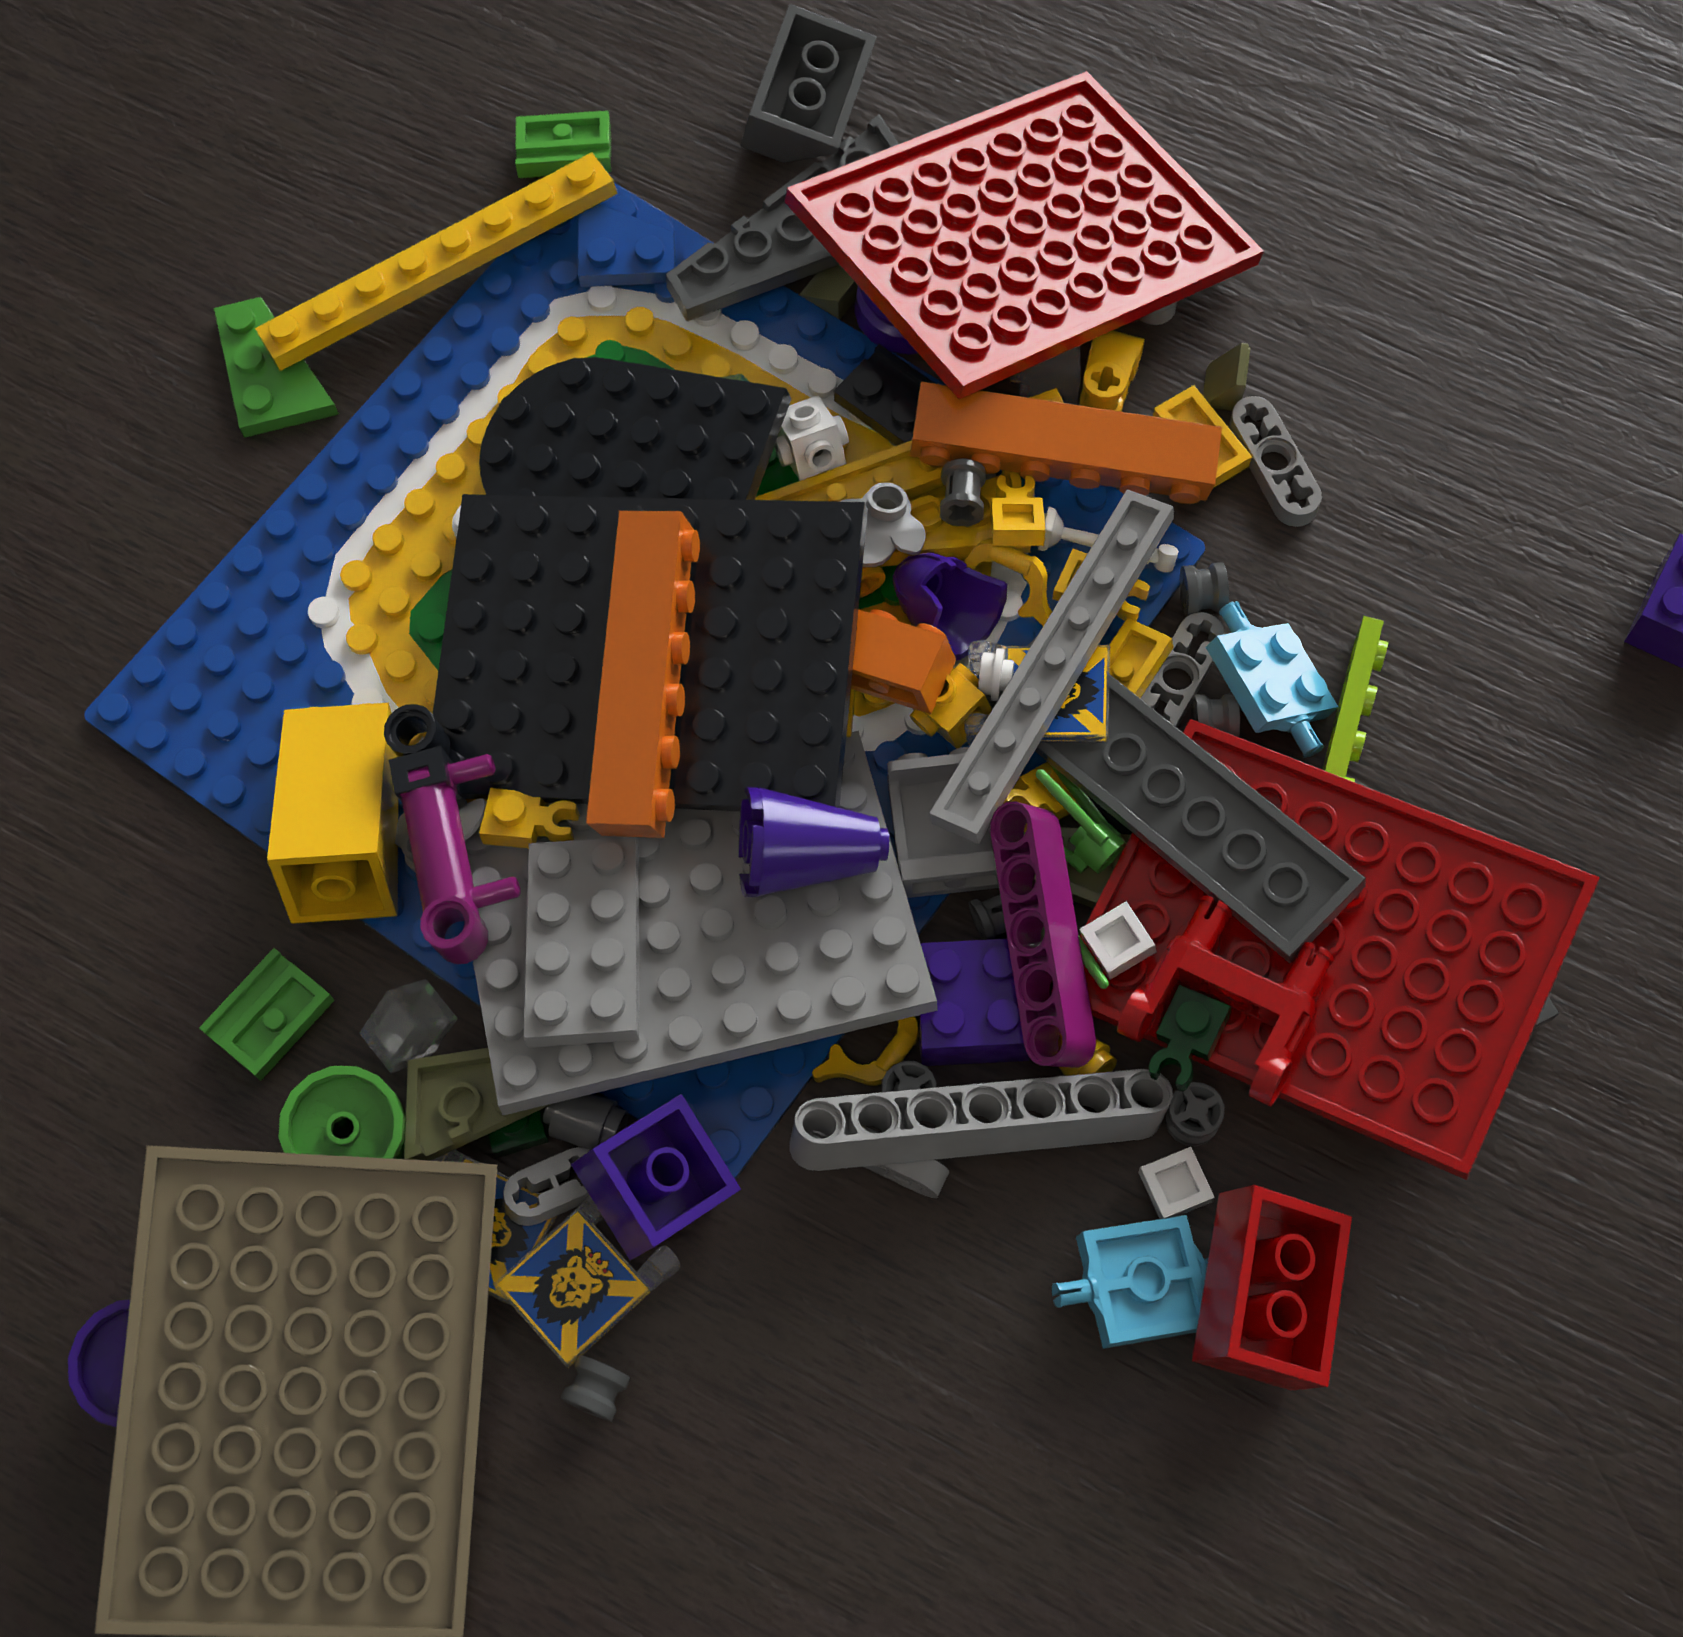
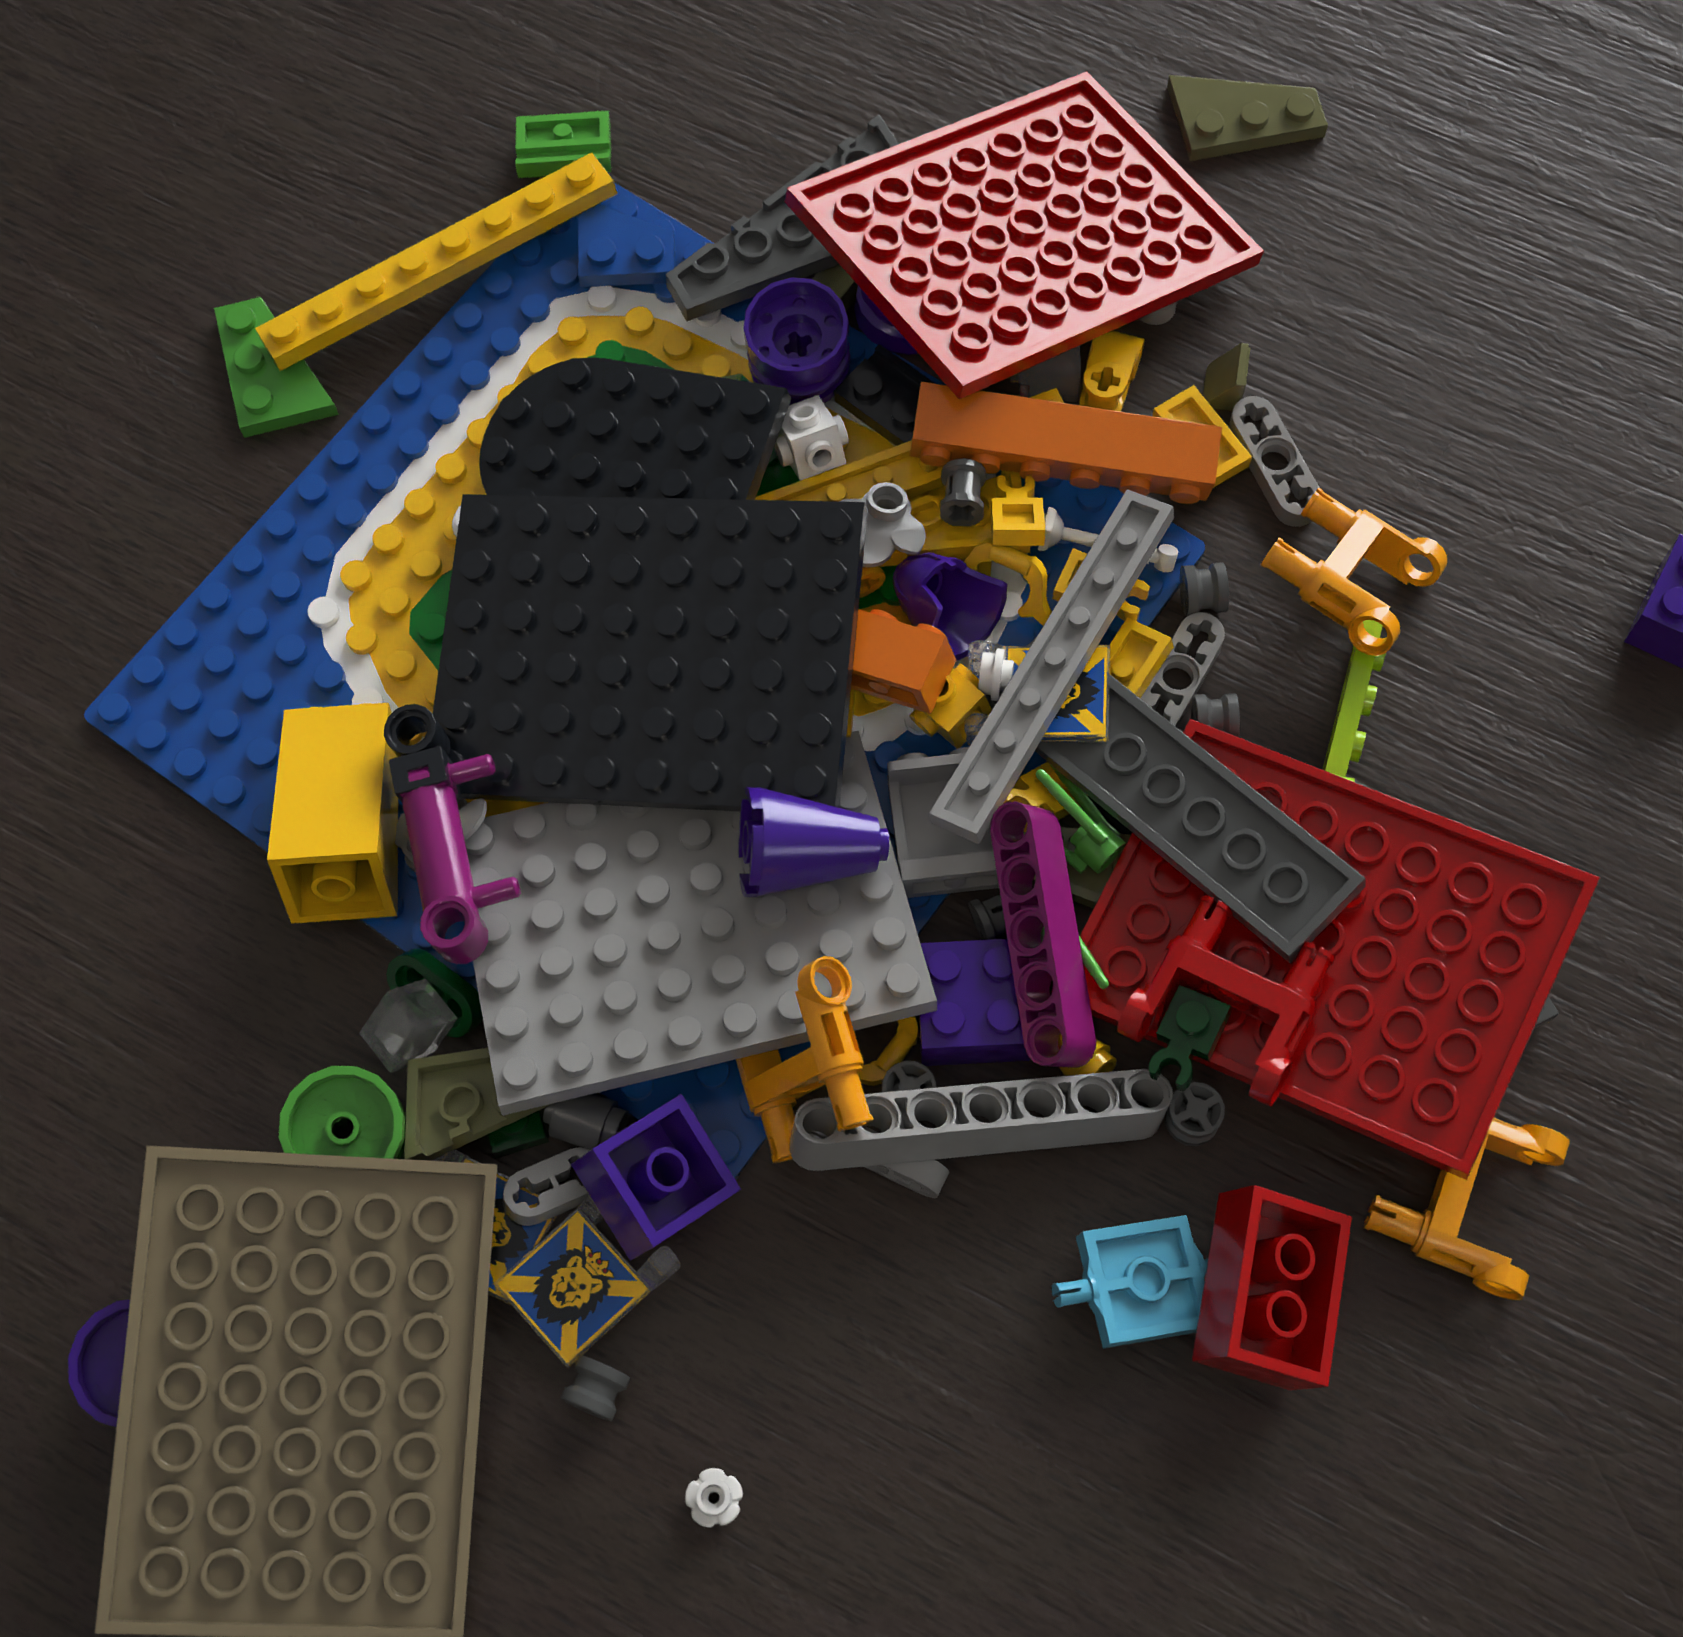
(267, 1014): bright green plate -> none
(453, 989): none -> dark green plate
(519, 819): yellow plate -> none
(582, 942): light grey plate -> none
(642, 675): orange brick -> none
(725, 1509): none -> white plate
(794, 321): none -> dark purple wheel
(807, 87): dark grey slope -> none
(830, 1061): none -> light orange connector
(1118, 940): white plate -> none
(1176, 1184): white plate -> none
(1242, 116): none -> olive wing
(1272, 678): medium azure plate -> none
(1327, 583): none -> light orange connector
(1436, 1230): none -> light orange connector

